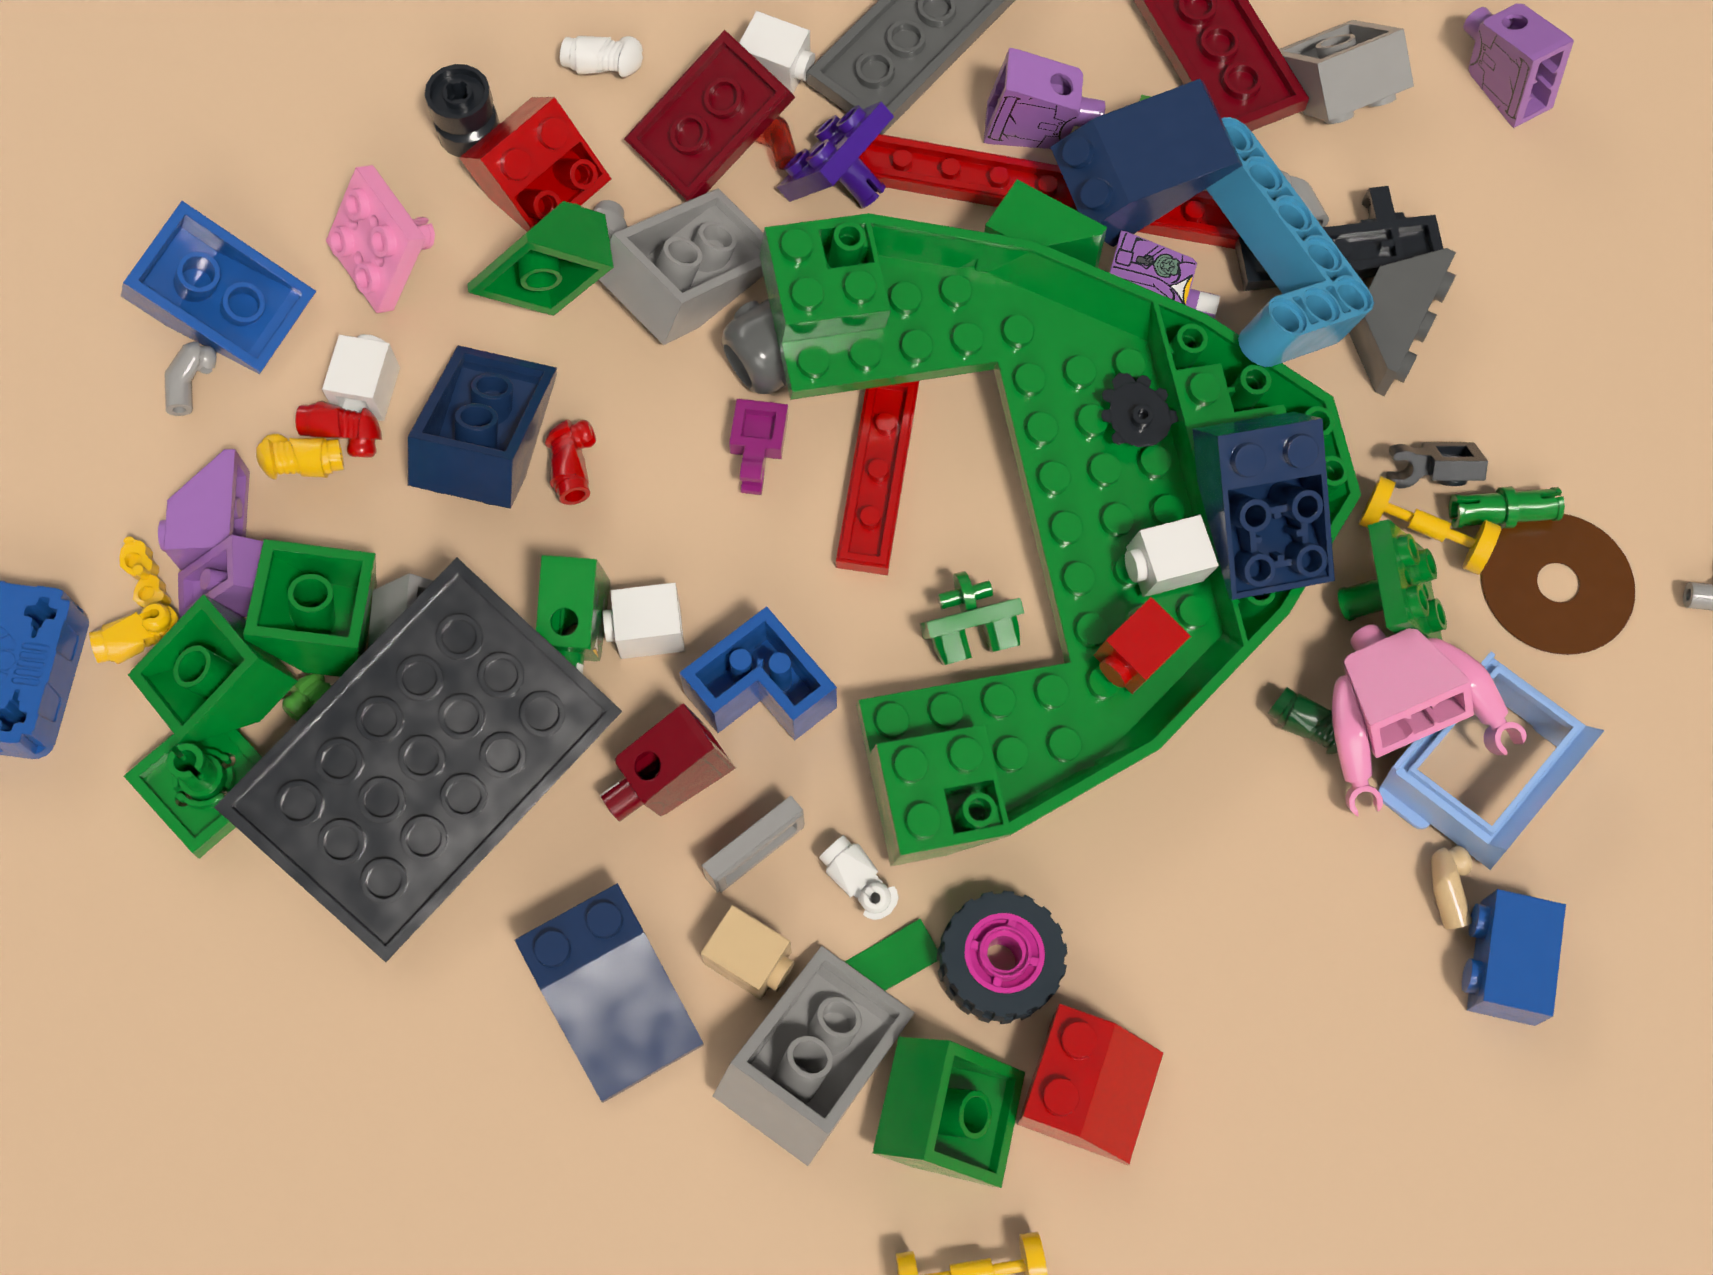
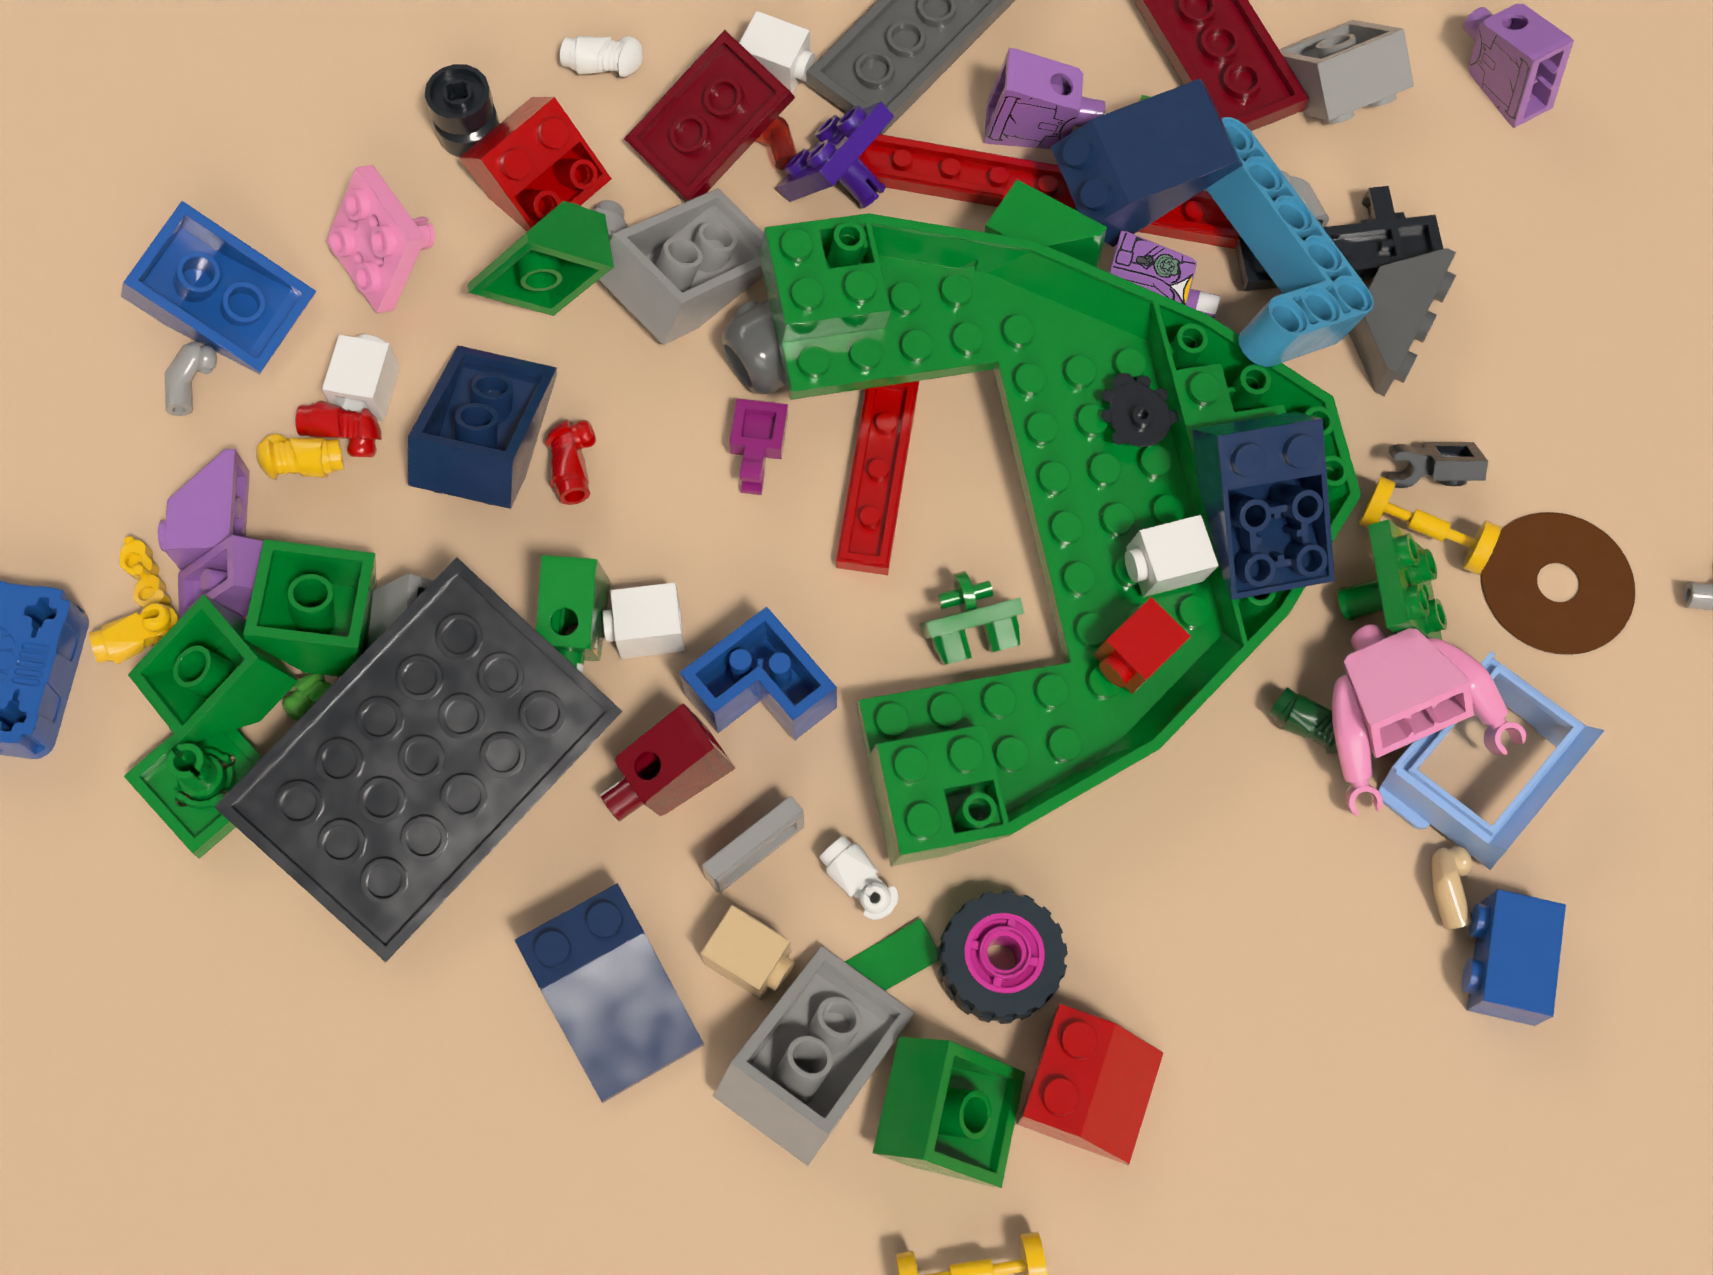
(1506, 507): green pin -> none

